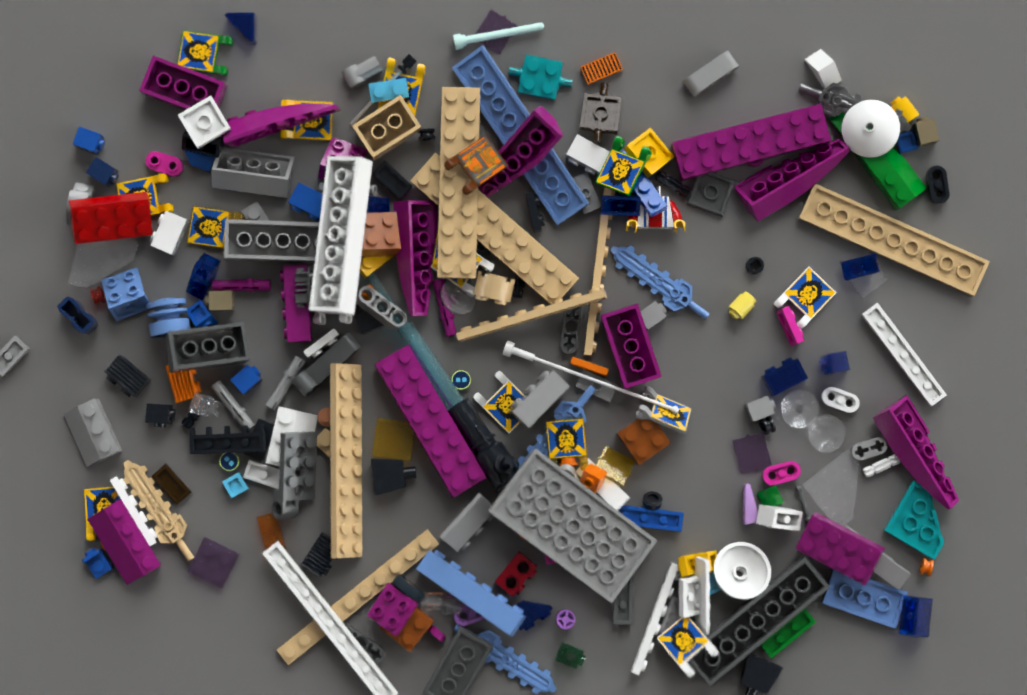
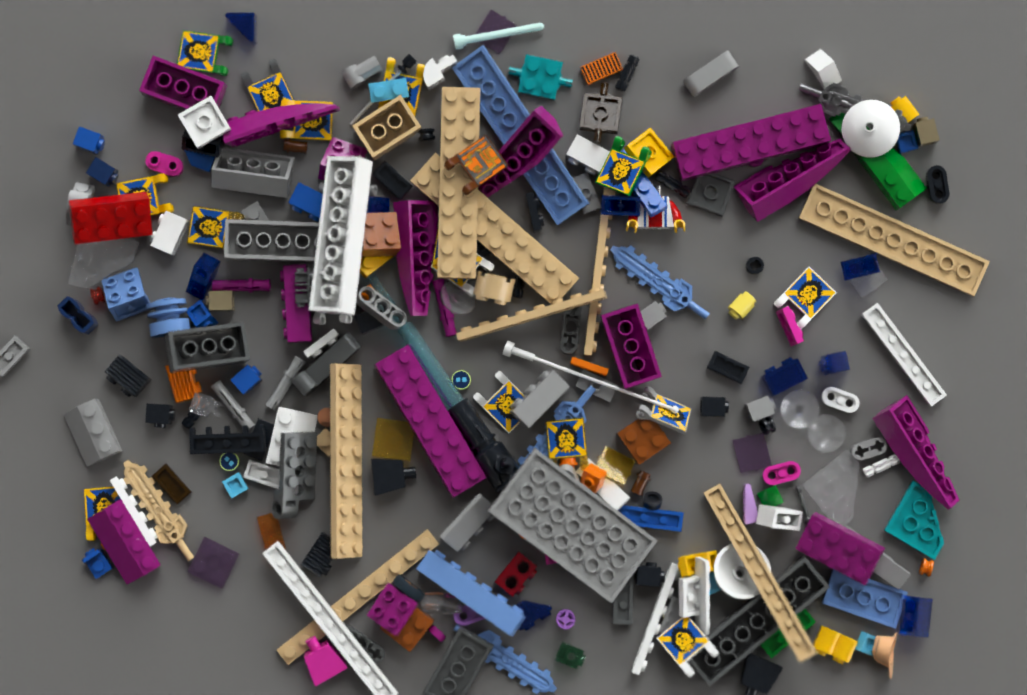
(268, 91): none -> flag
(295, 146): none -> reddish brown pin
(323, 660): none -> dark pink torso
(434, 72): none -> white brick
(627, 73): none -> black axle
(640, 482): none -> reddish brown pin
(649, 575): none -> black brick
(714, 406): none -> black brick
(728, 367): none -> black plate
(760, 573): none -> tan plate
(834, 644): none -> yellow brick
(865, 643): none -> medium azure plate
(884, 651): none -> light nougat piece

